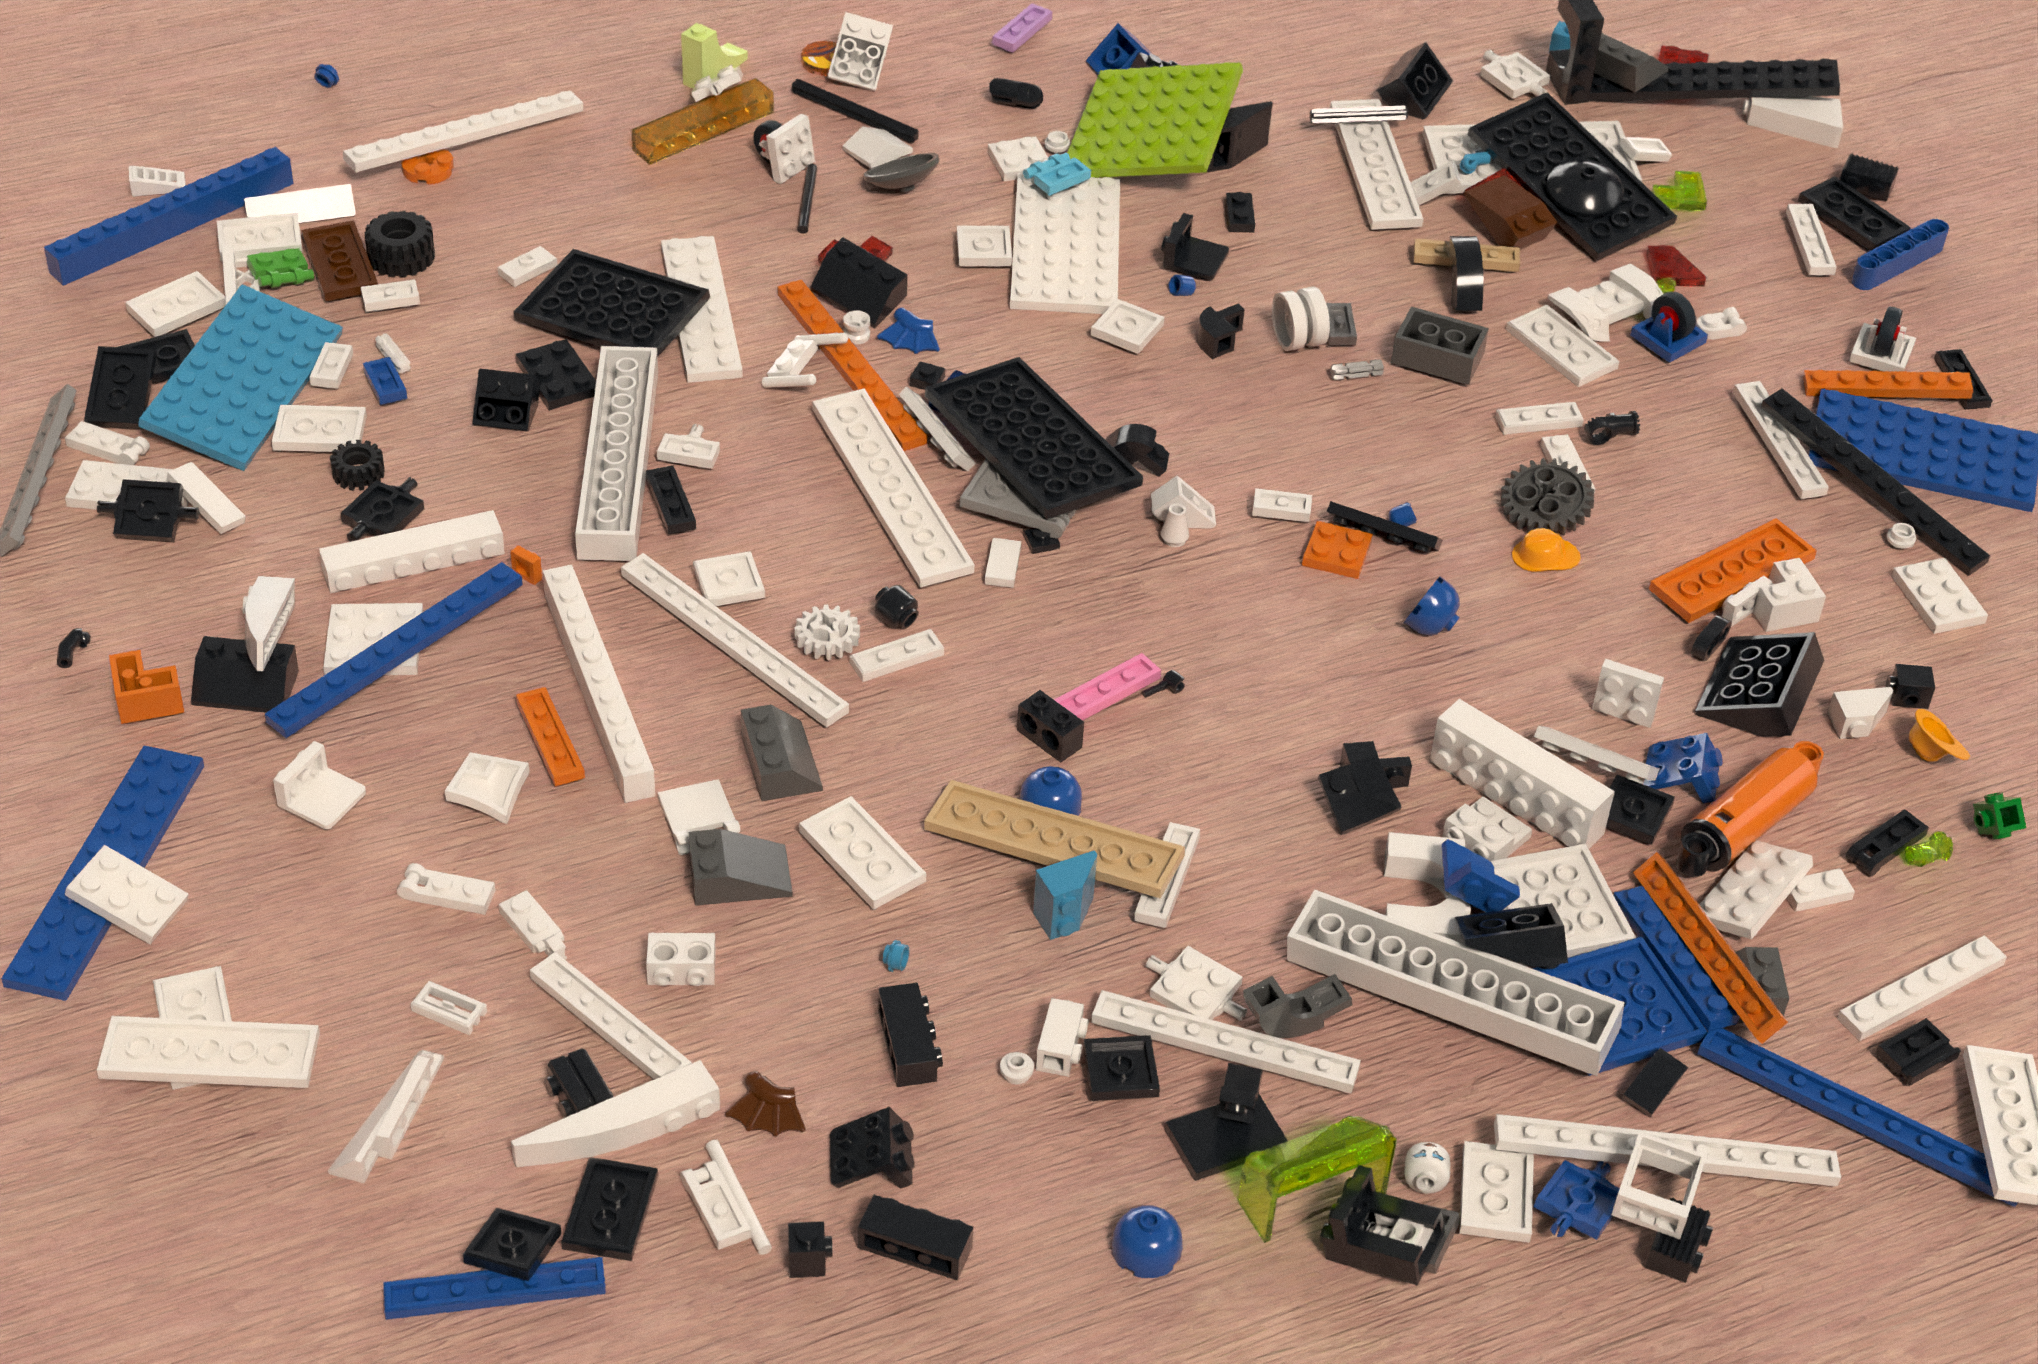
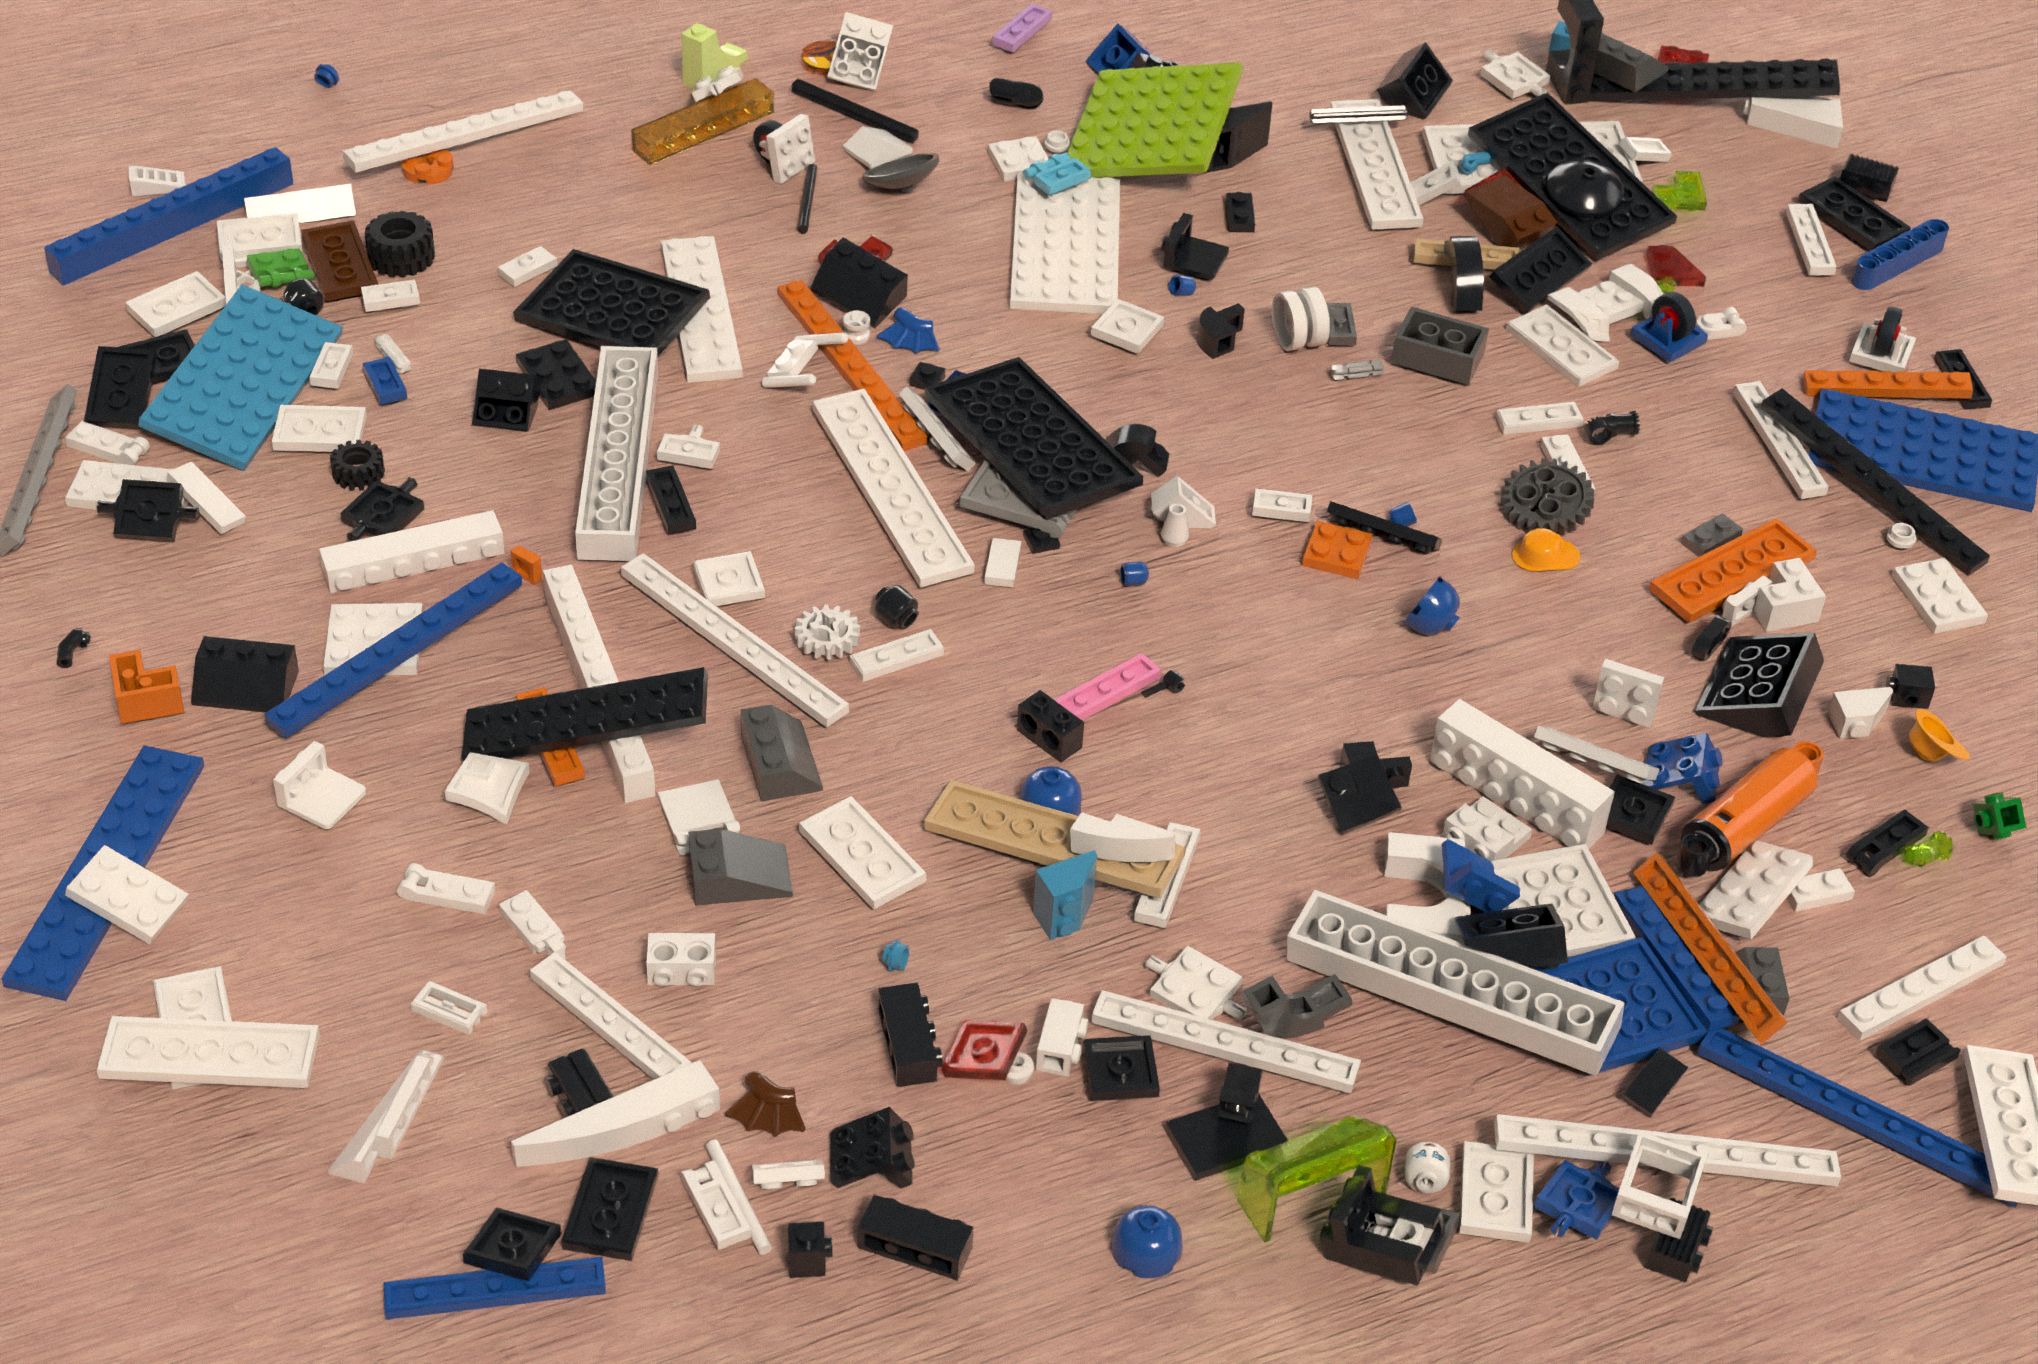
(266, 615): white slope -> none
(304, 295): none -> black head
(587, 715): none -> black plate
(773, 1174): none -> white plate
(984, 246): white plate -> none
(984, 1050): none -> clear red plate
(1121, 839): none -> white slope
(1134, 573): none -> blue piece
(1540, 270): none -> black plate
(1711, 535): none -> flat silver plate

